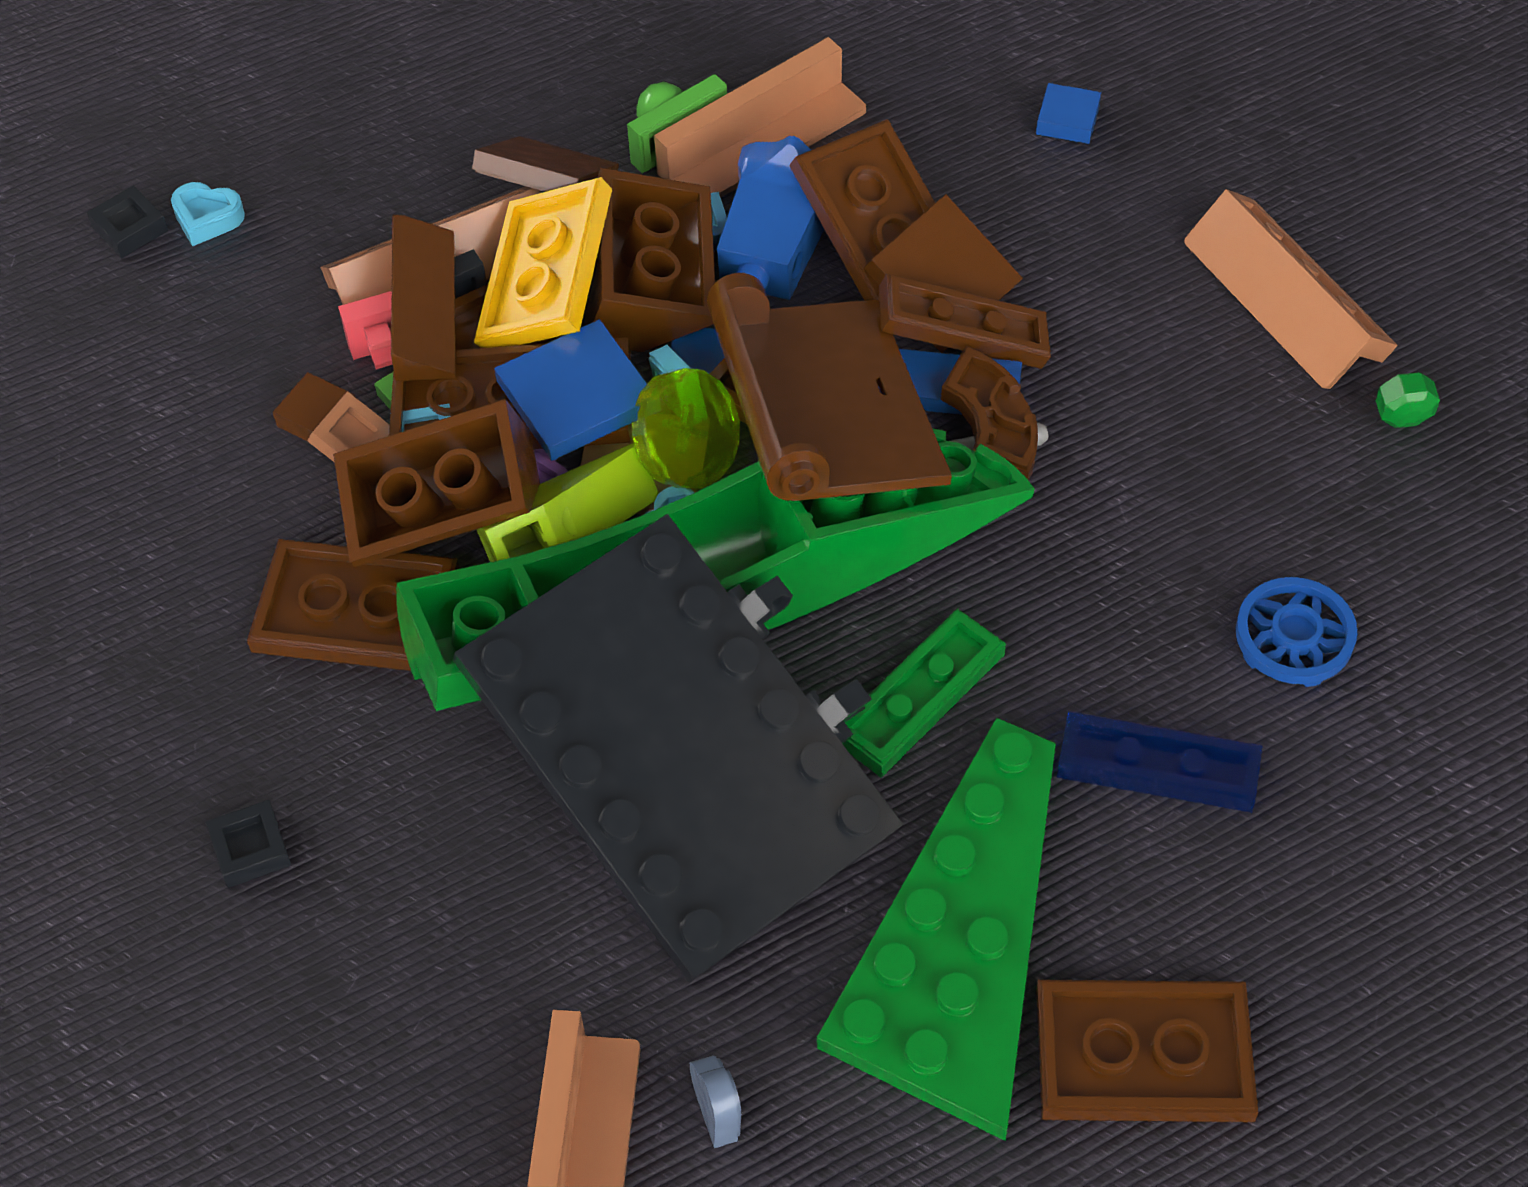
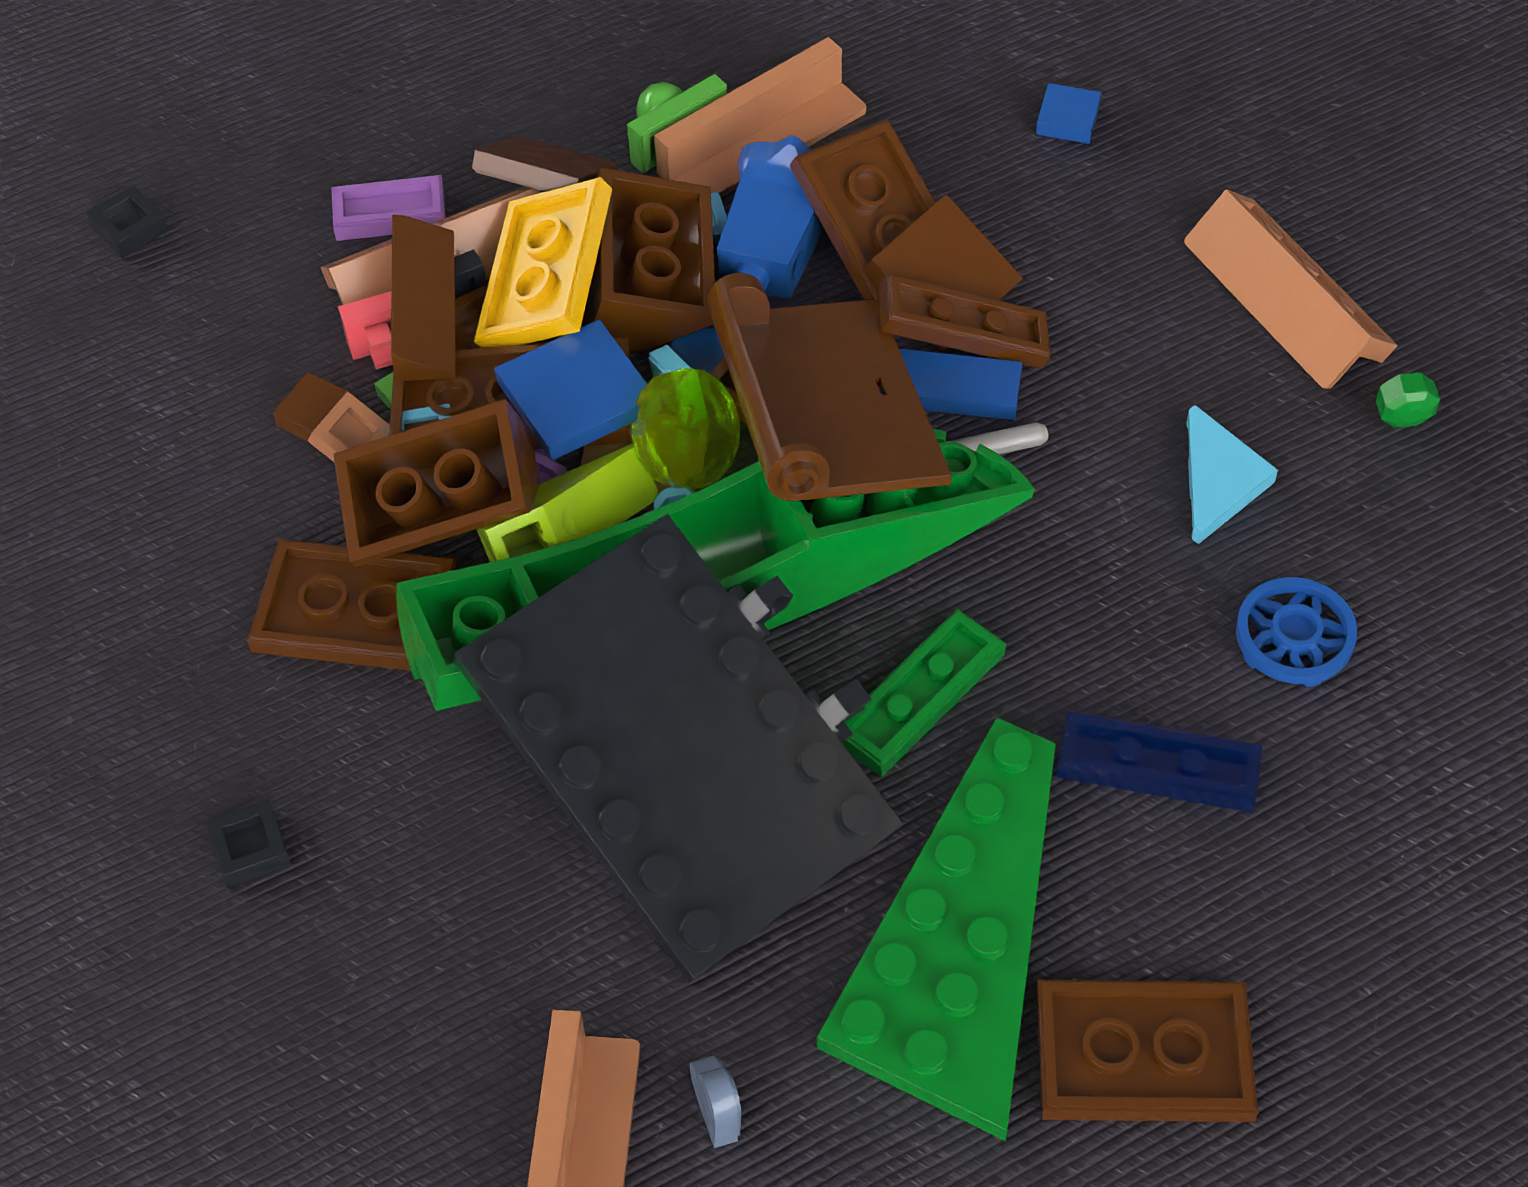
(206, 211): medium azure tile -> none
(368, 207): none -> medium lavender tile
(993, 408): reddish brown tile -> none
(1221, 474): none -> medium azure tile

